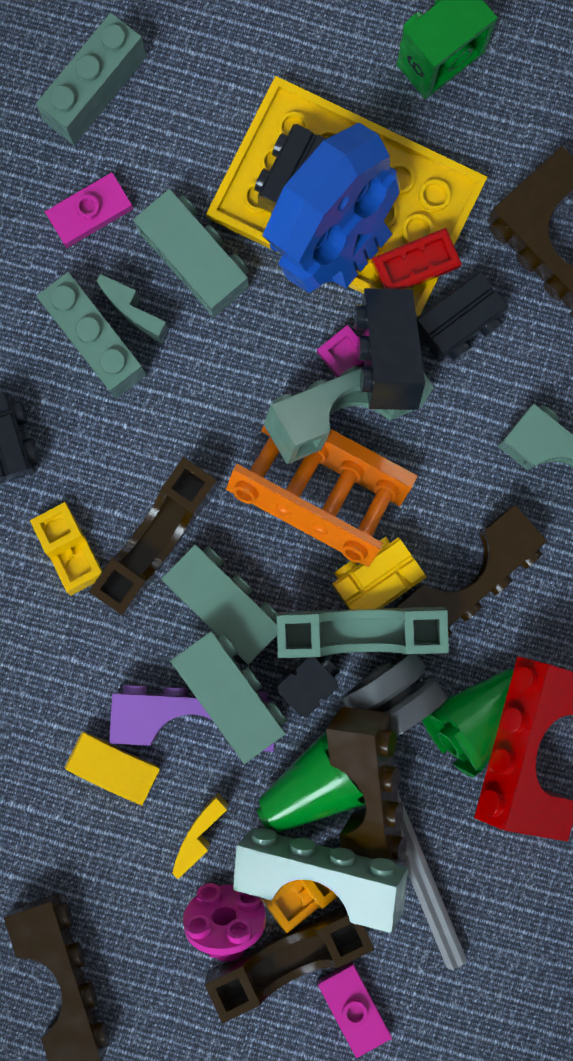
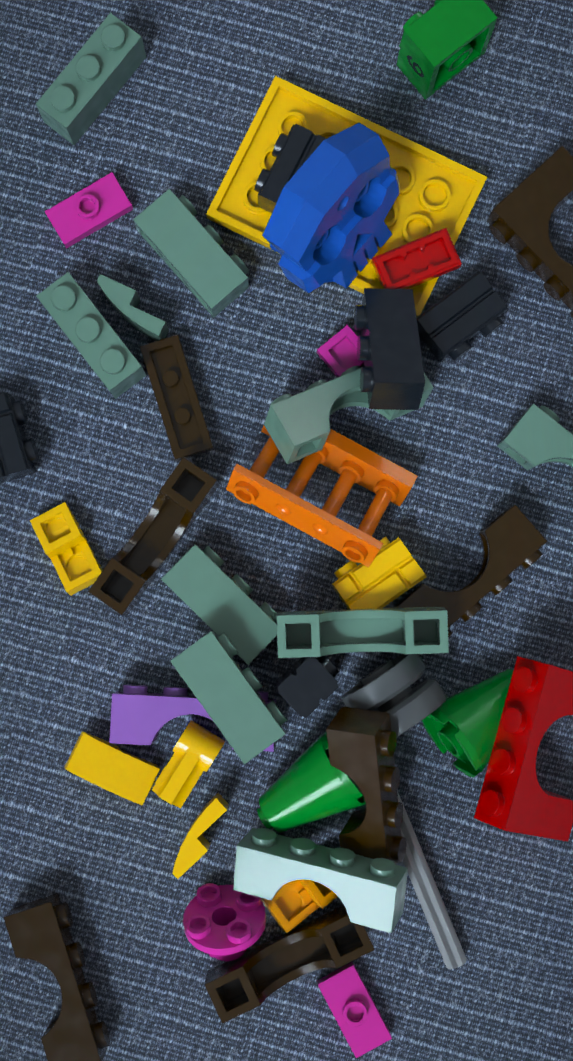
(176, 398): none -> dark brown plate
(191, 757): none -> yellow piece

